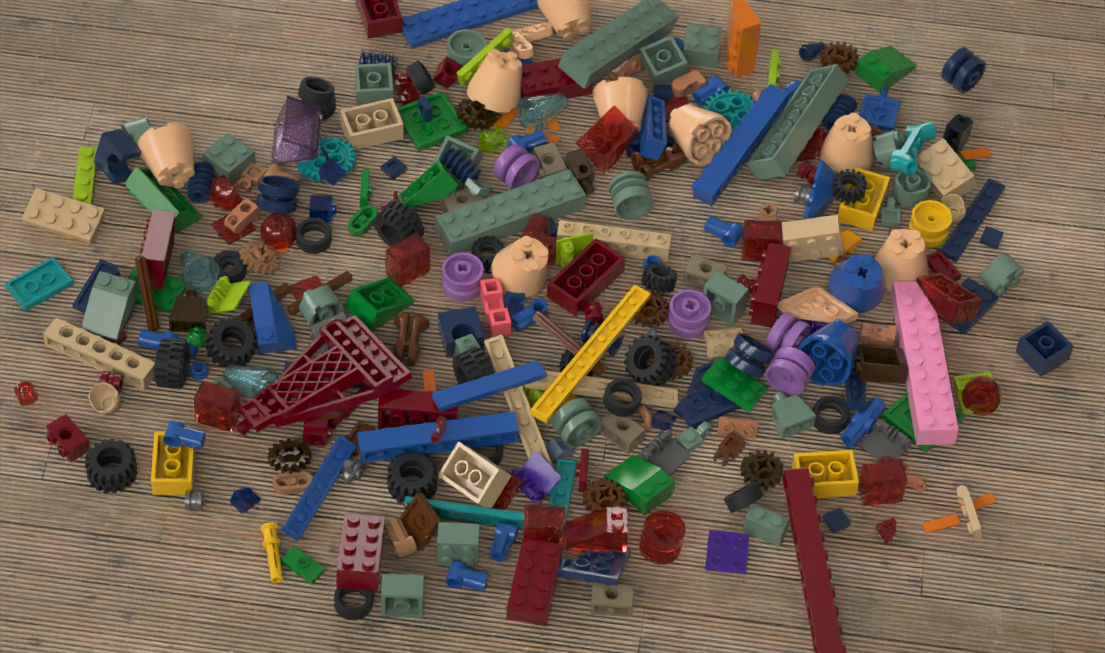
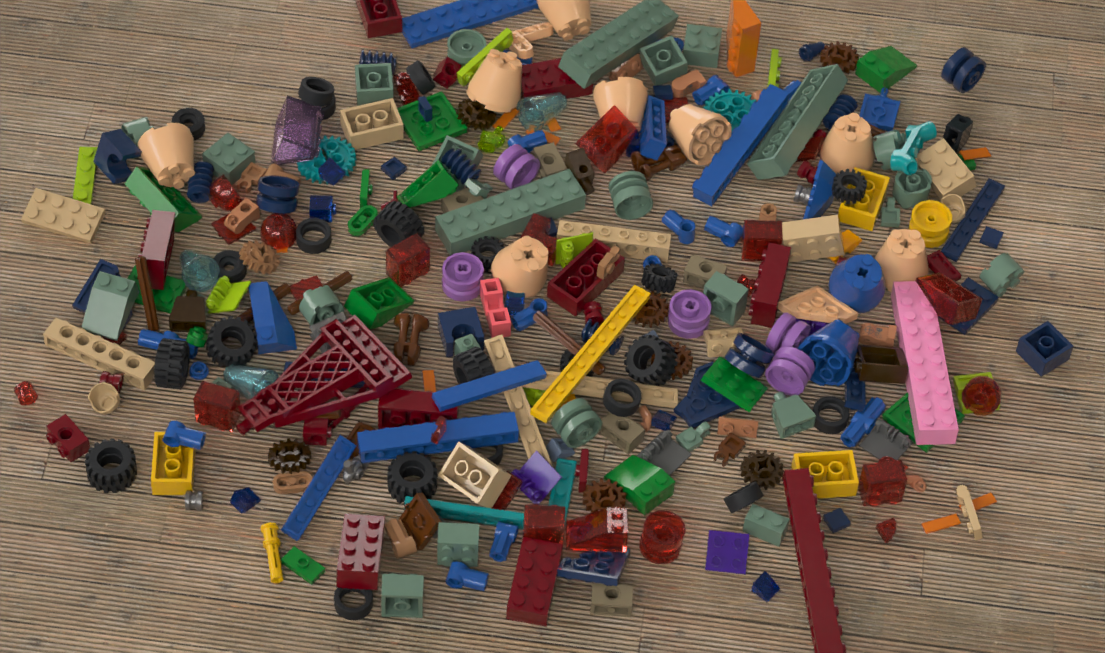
(39, 284): teal tile -> none
(193, 116): none -> black tyre
(607, 264): none -> medium nougat plate
(683, 228): none -> blue piece
(765, 587): none -> clear blue slope

